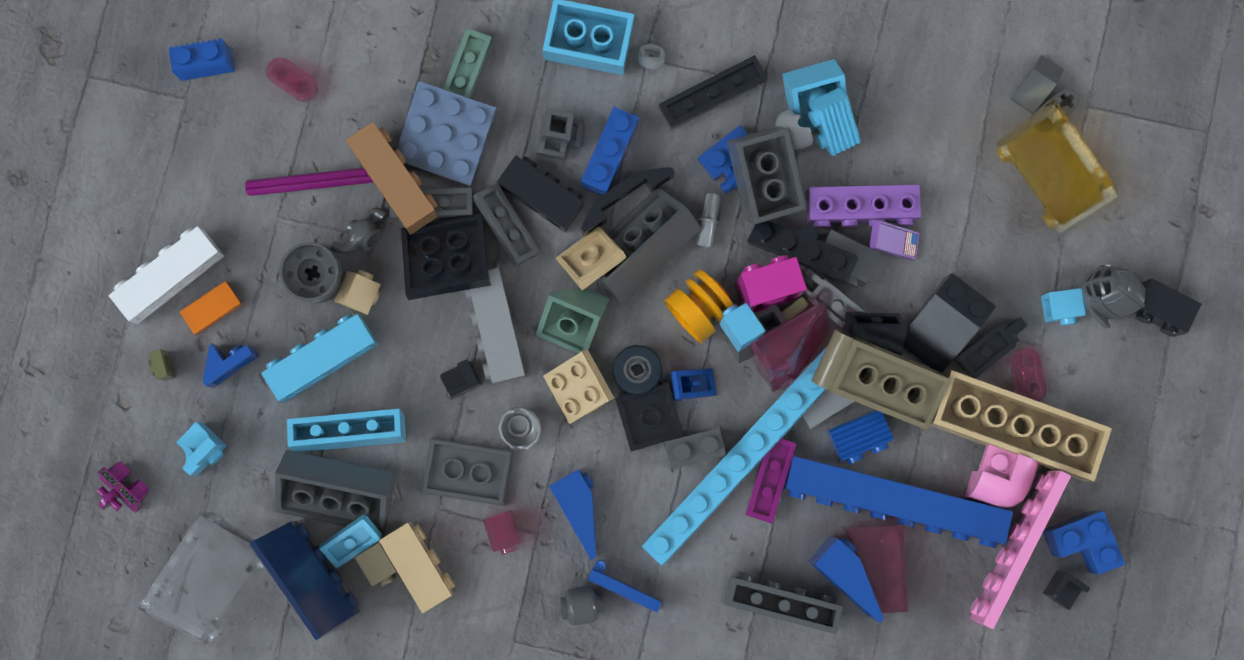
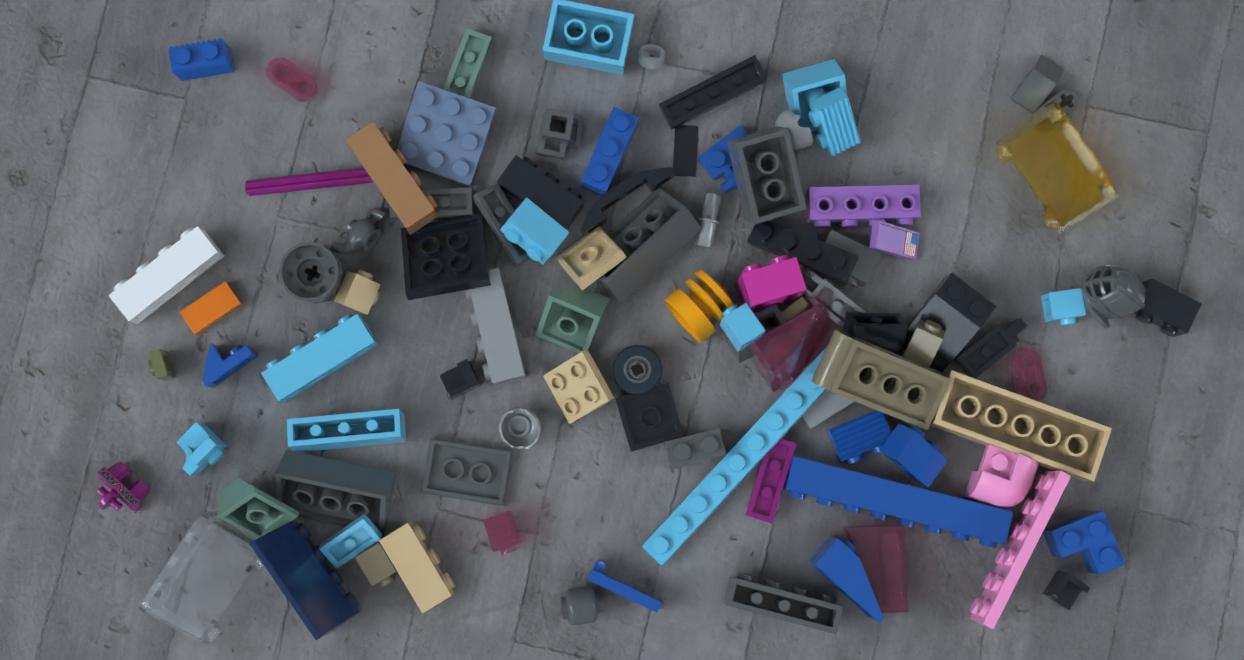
(252, 509): none -> sand green slope
(534, 231): none -> medium azure brick
(576, 501): blue slope -> none
(685, 151): none -> black sticker
(692, 384): blue slope -> none
(914, 454): none -> blue brick
(924, 343): none -> dark tan brick

